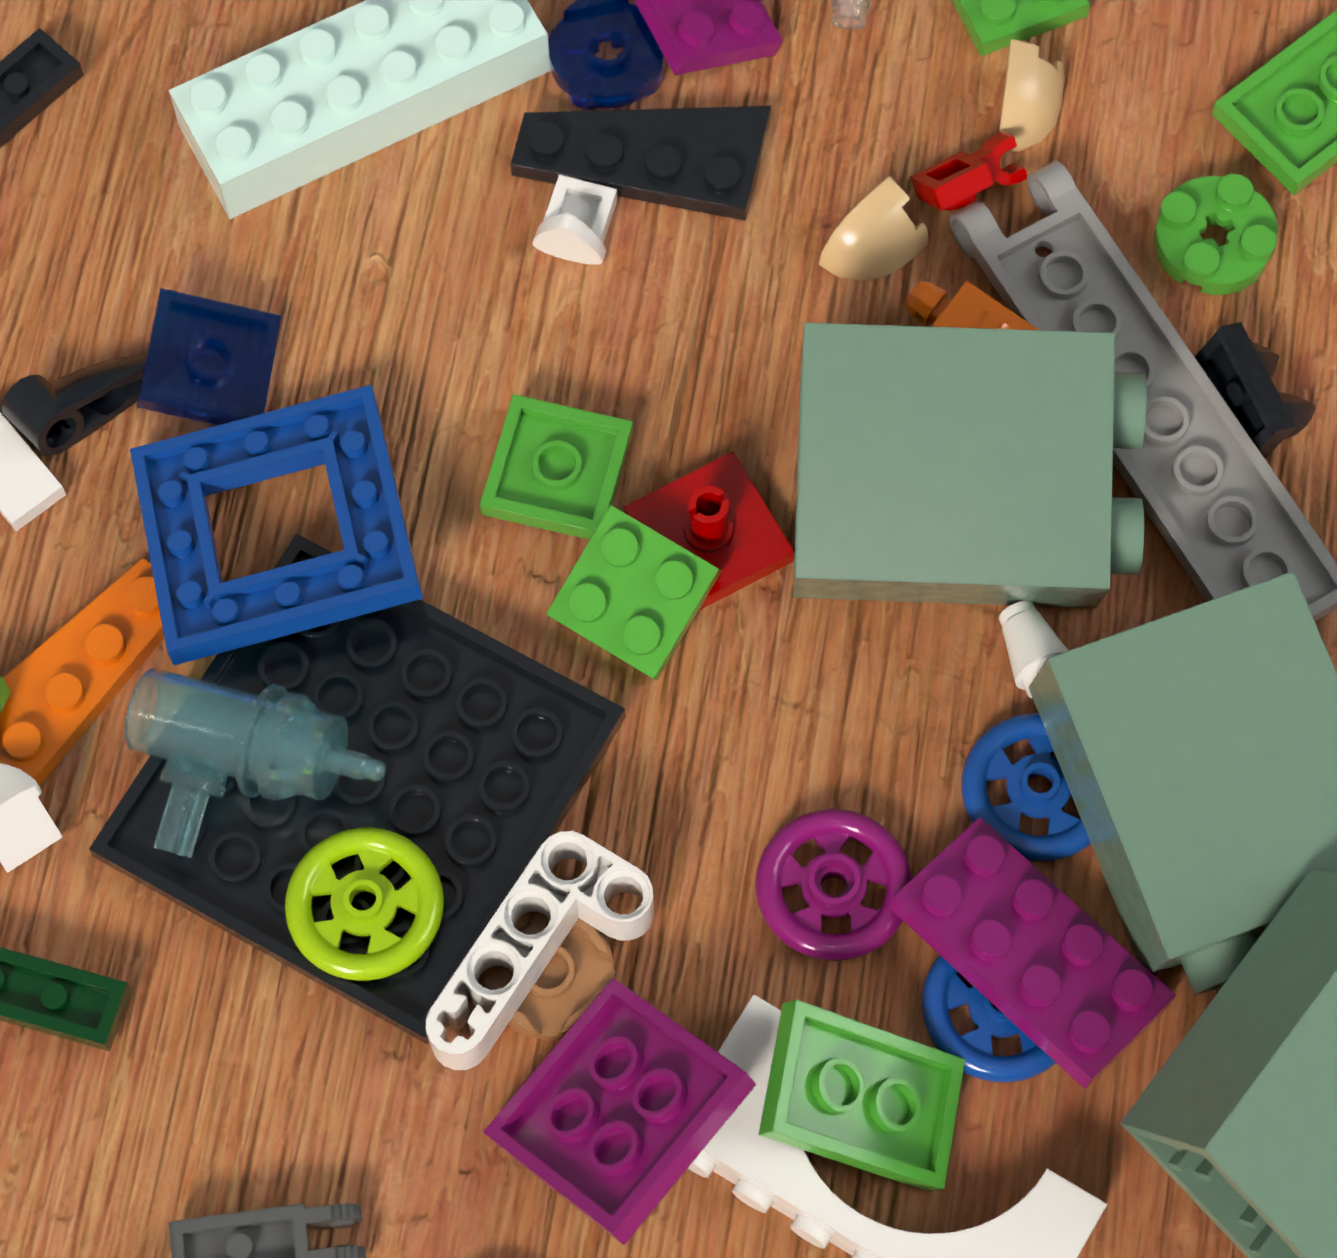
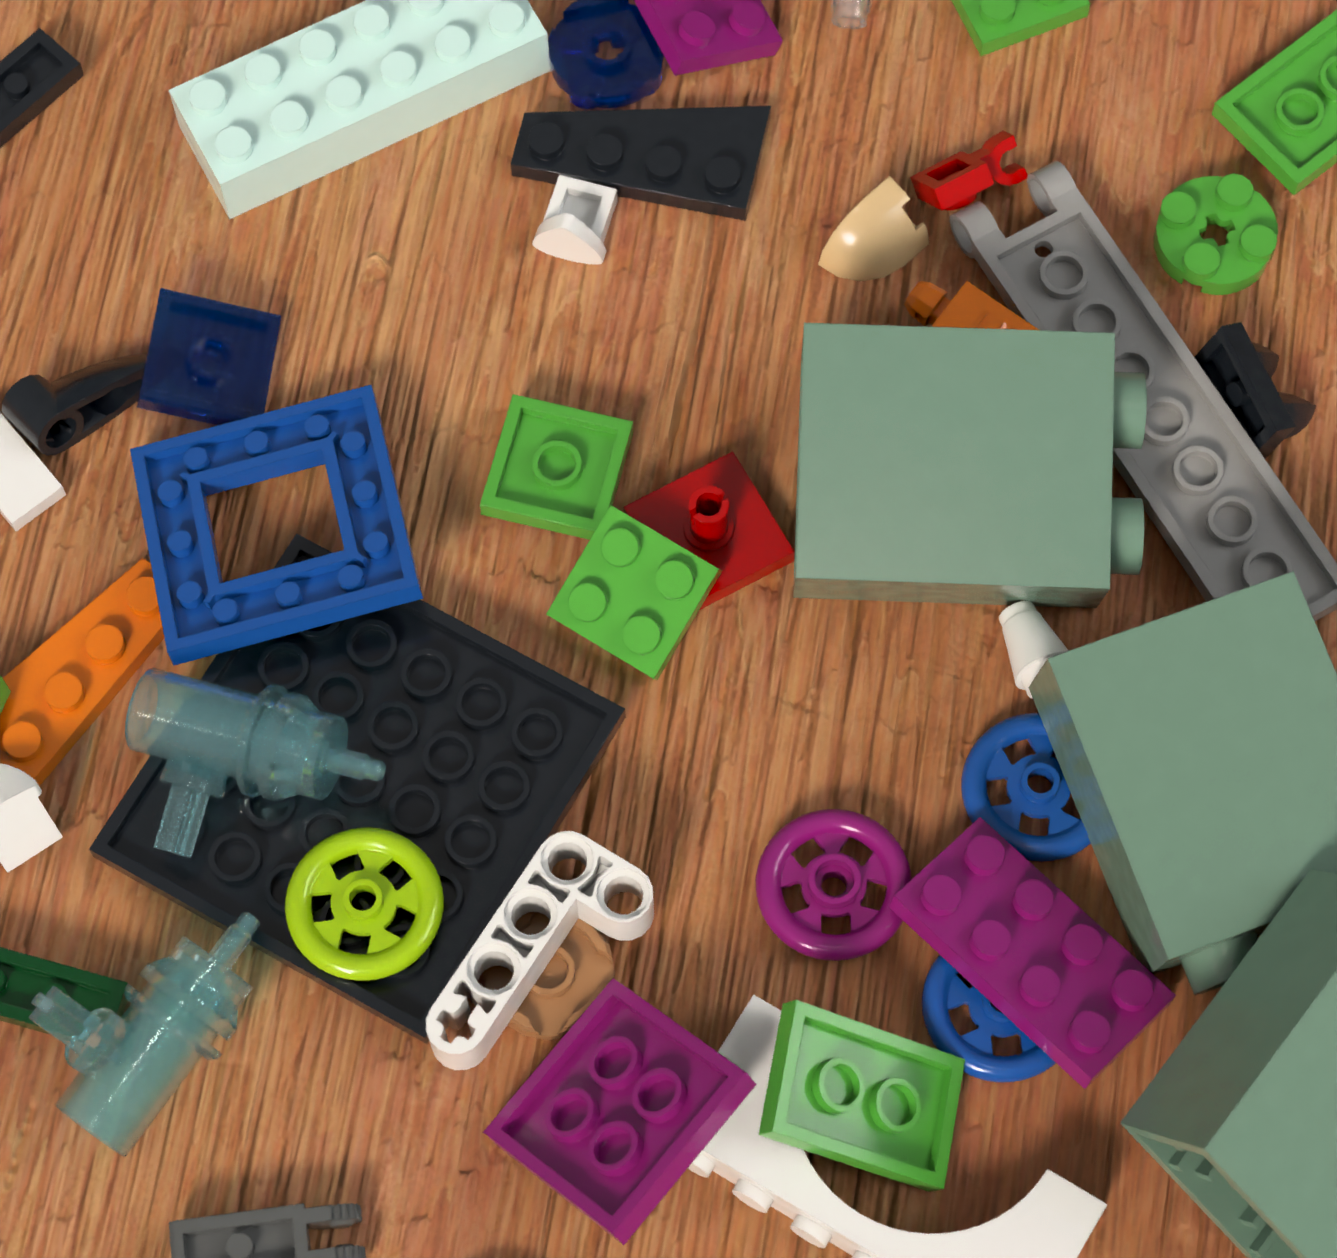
(140, 1059): none -> clear light blue piece
(1030, 95): tan brick -> none

